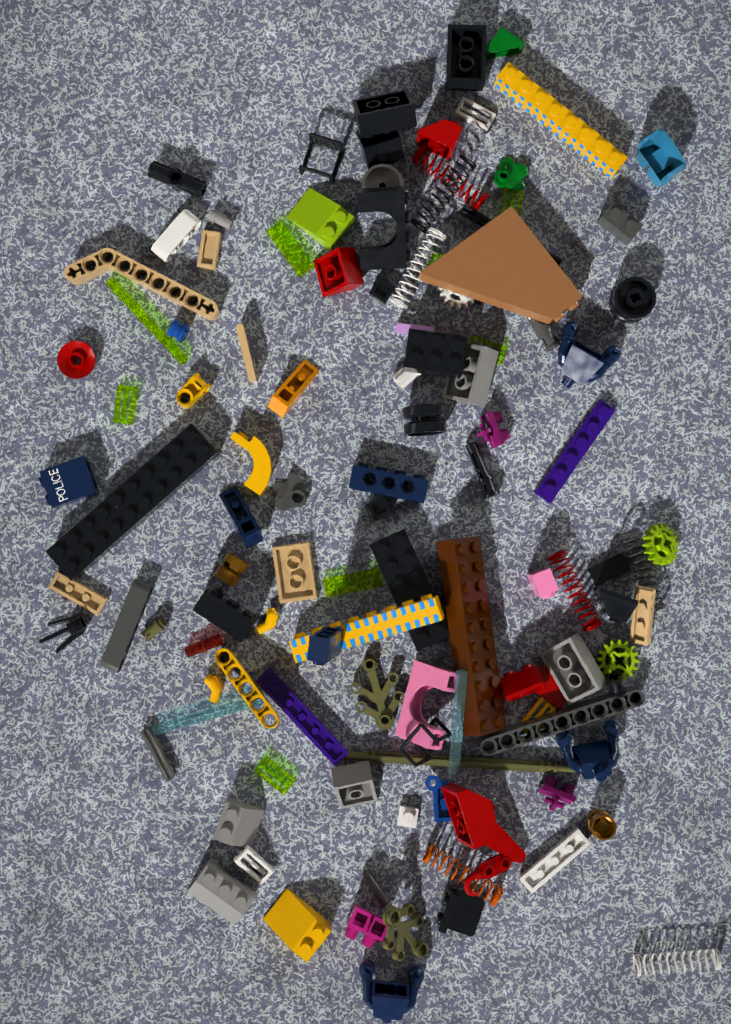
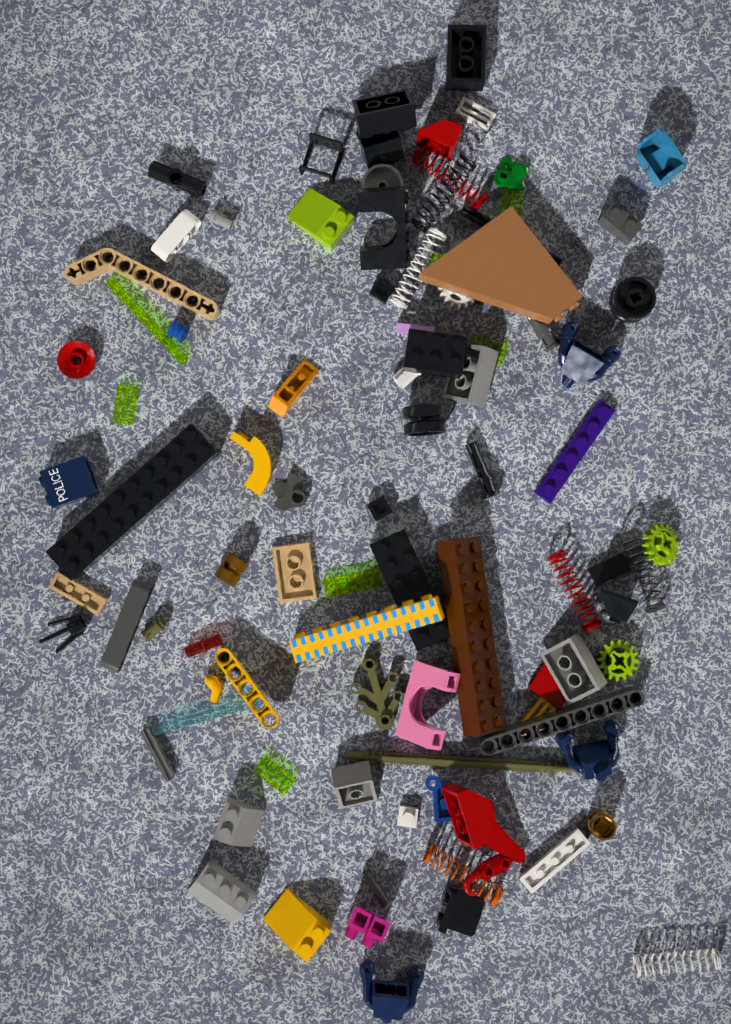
(193, 390): yellow piece -> none
(209, 249): tan tile -> none
(225, 614): black brick -> none
(241, 517): dark blue slope -> none
(243, 854): white tile -> none
(246, 353): tan tile -> none
(270, 622): yellow arm -> none
(290, 249): clear neon green tile -> none
(302, 716): dark purple plate -> none
(324, 645): dark blue brick -> none
(338, 271): red slope -> none
(358, 483): dark blue brick -> none
(391, 918): olive plant -> none
(428, 757): black piece -> none
(457, 725): clear light blue axle -> none
(491, 431): magenta hips -> none
(503, 45): green slope -> none
(522, 683): red slope -> none
(543, 583): bright pink brick -> none
(560, 120): yellow brick -> none
(564, 795): magenta hips -> none
(616, 685): black bush -> none
(643, 615): tan tile -> none

